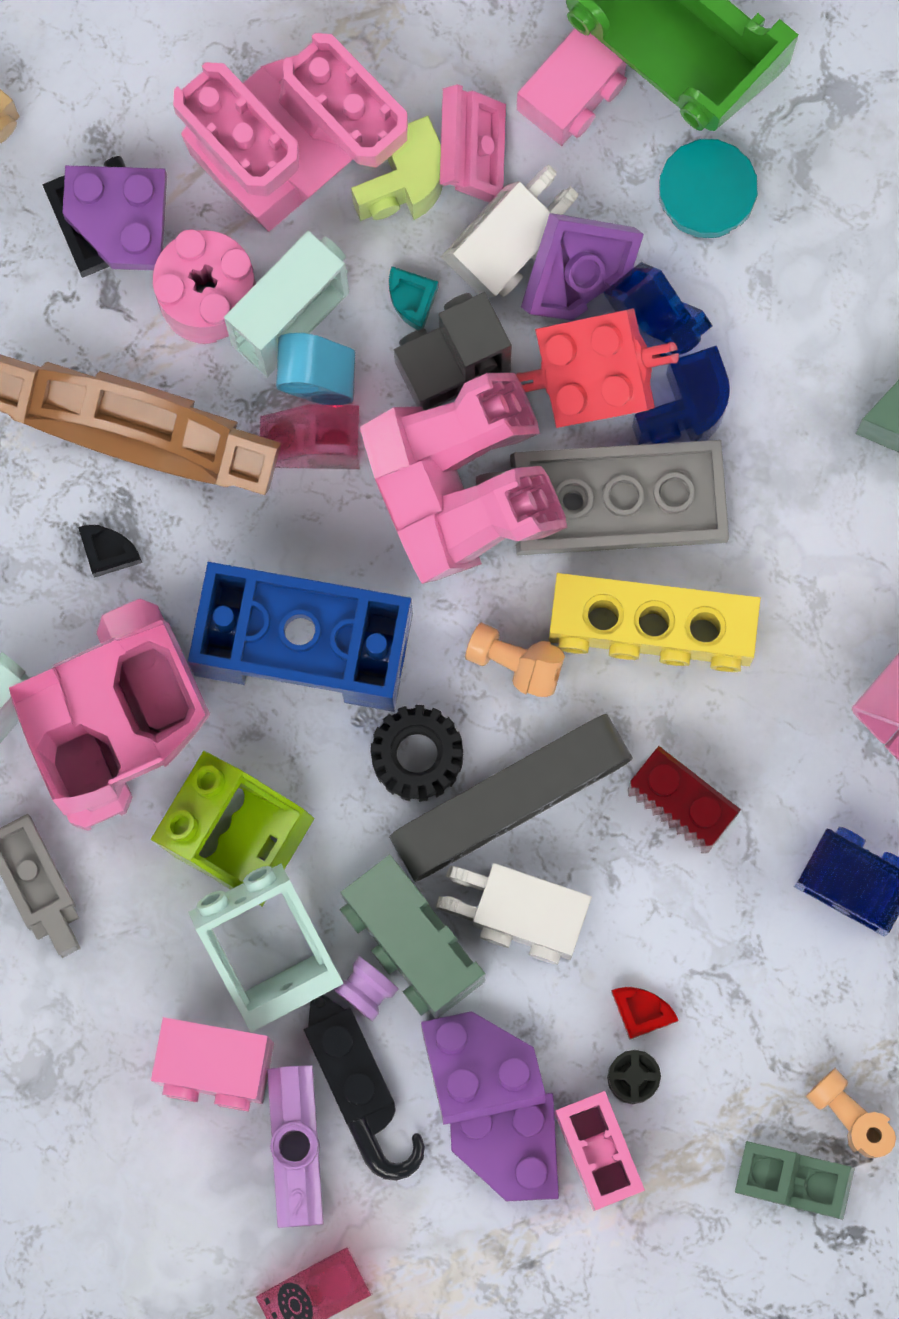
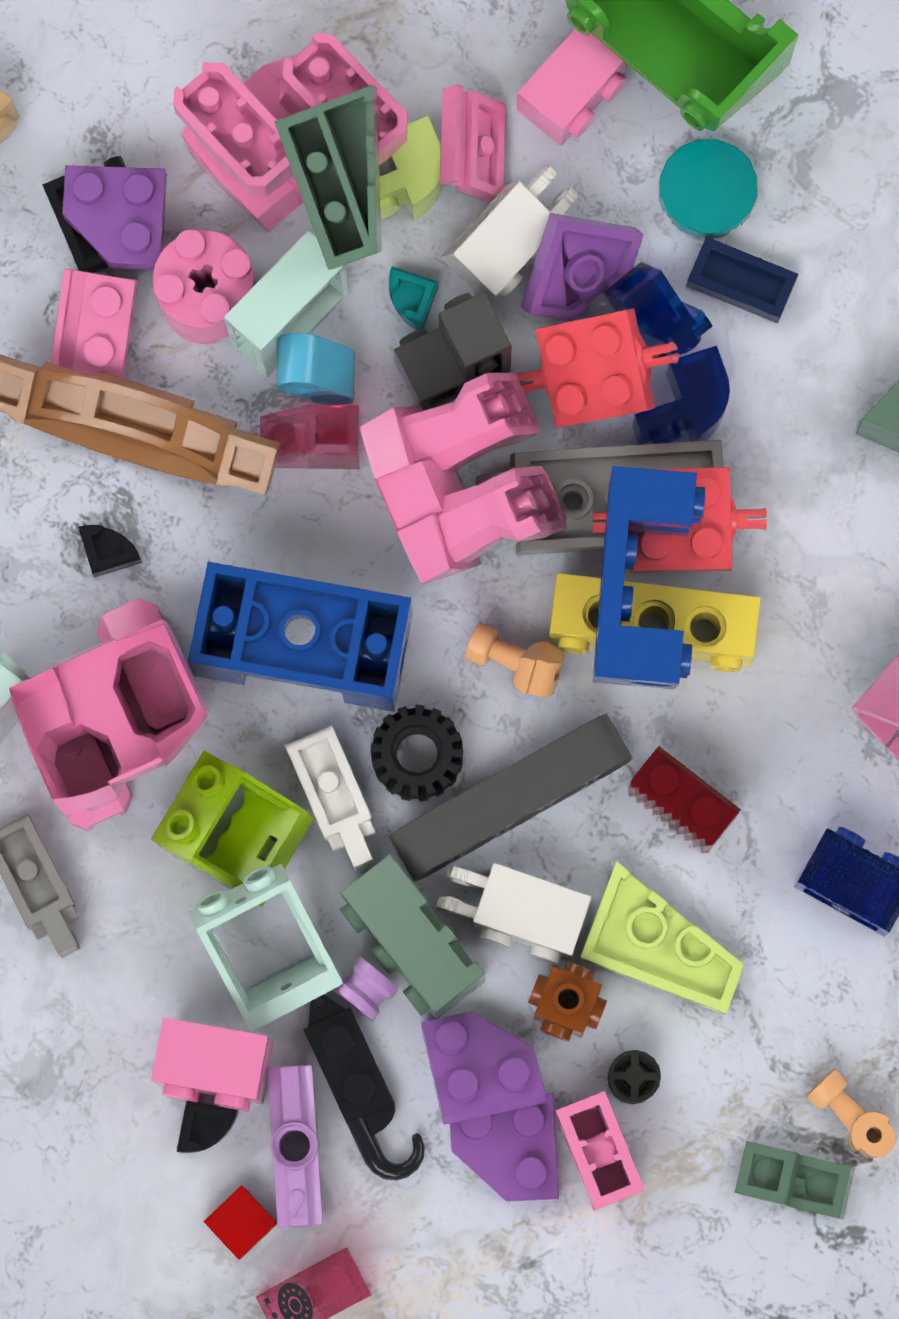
(94, 322): none -> bright pink plate
(204, 1126): none -> black tile
(240, 1222): none -> red tile
(333, 794): none -> white hinge
(337, 173): none -> sand green wedge
(565, 1022): none -> dark orange brick
(642, 1011): red tile -> none
(648, 504): none -> blue plate
(659, 947): none -> yellowish green wing
(708, 543): none -> coral plate
(742, 280): none -> dark blue tile

